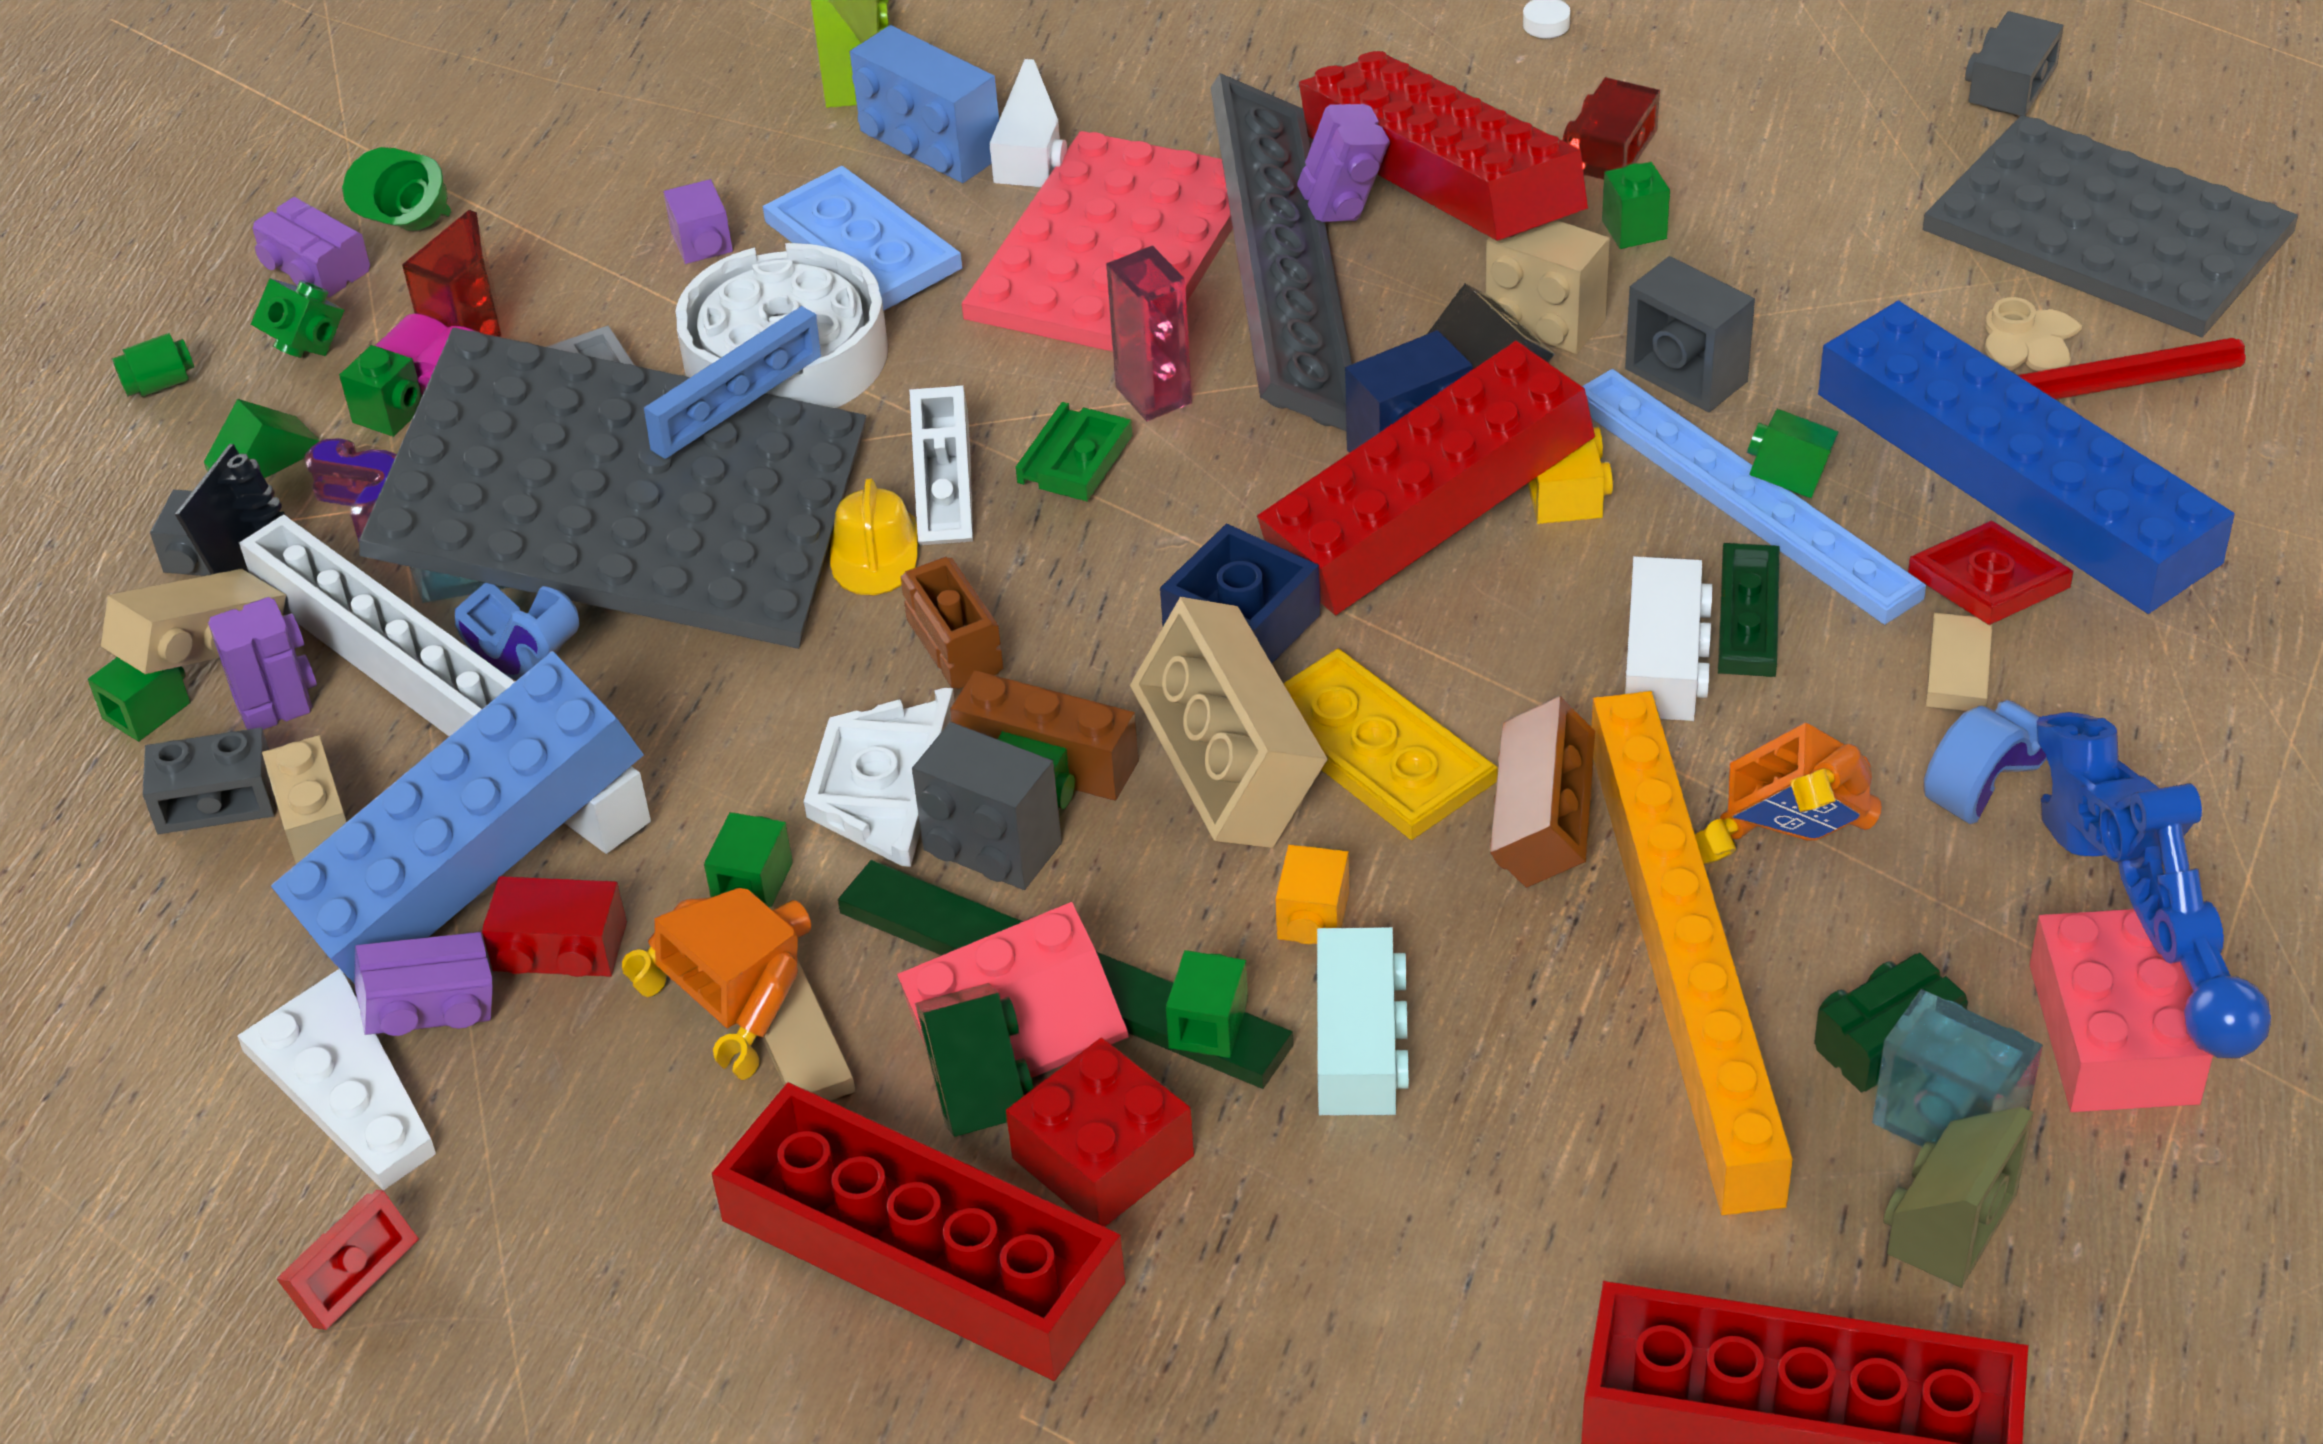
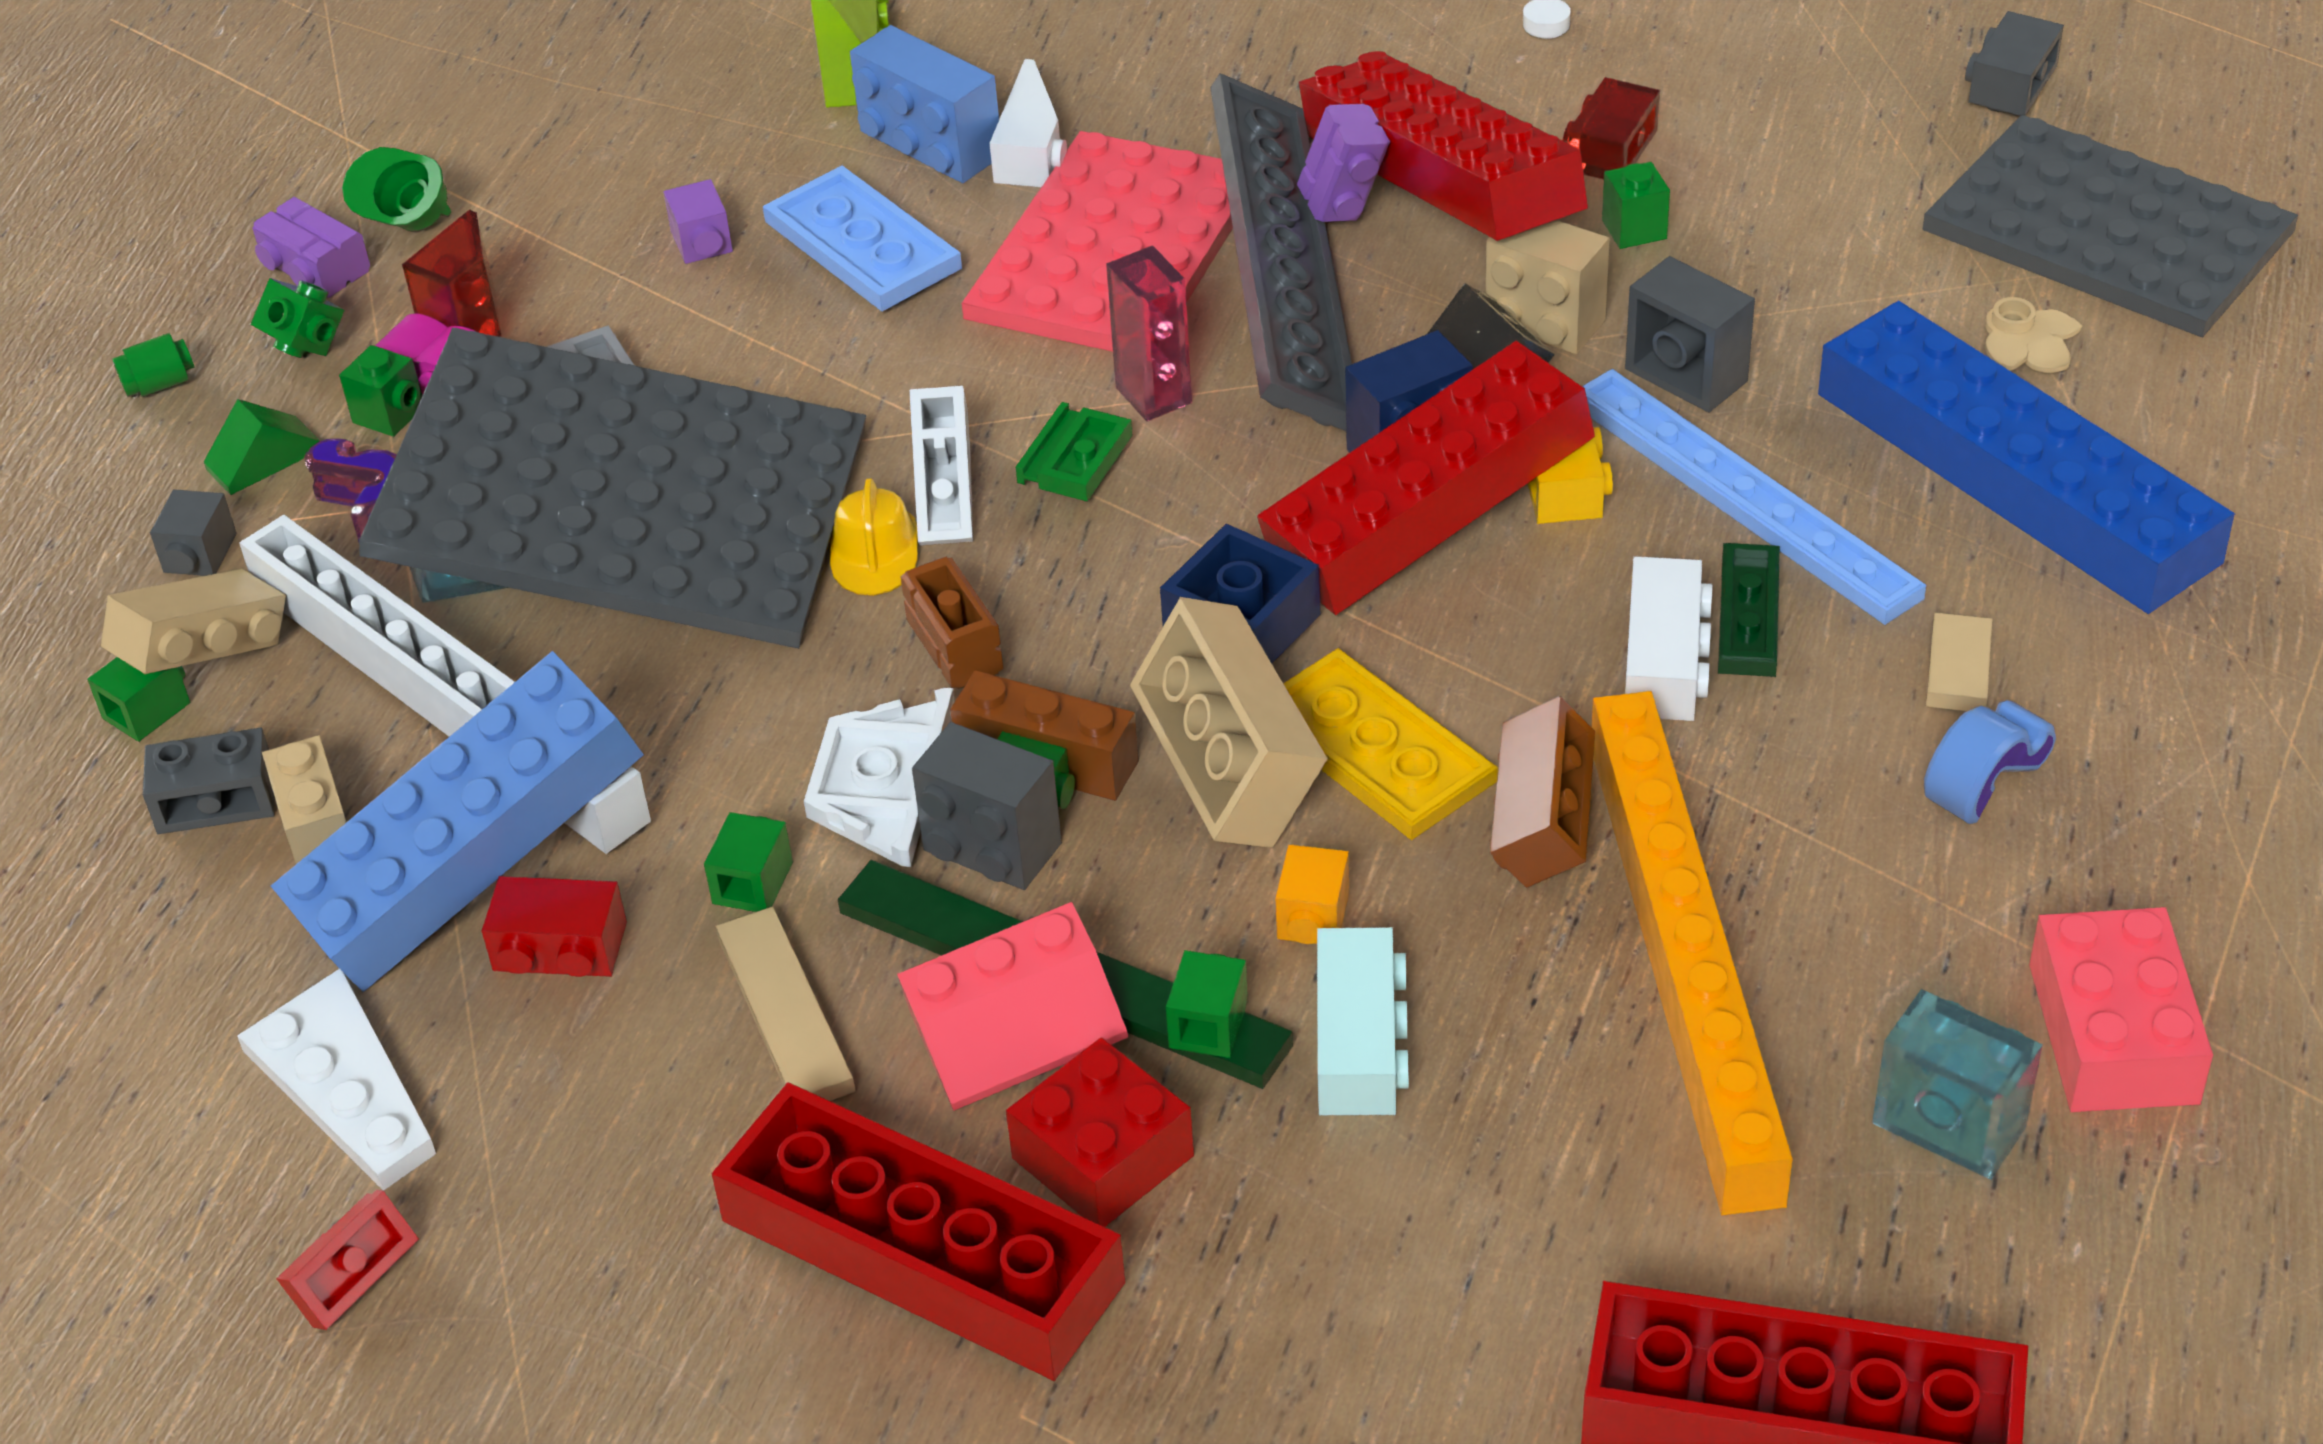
(226, 509): black hinge -> none
(262, 663): medium lavender brick -> none
(423, 983): medium lavender brick -> none
(510, 637): medium blue animal -> none
(730, 959): orange torso -> none
(732, 382): medium blue plate -> none
(744, 290): white brick -> none
(973, 1057): dark green brick -> none
(1791, 452): green brick -> none
(1794, 786): torso -> none
(1856, 1023): dark green brick -> none
(1959, 1194): olive slope -> none
(1990, 572): red tile -> none
(2114, 812): blue piece -> none
(2139, 368): red axle -> none

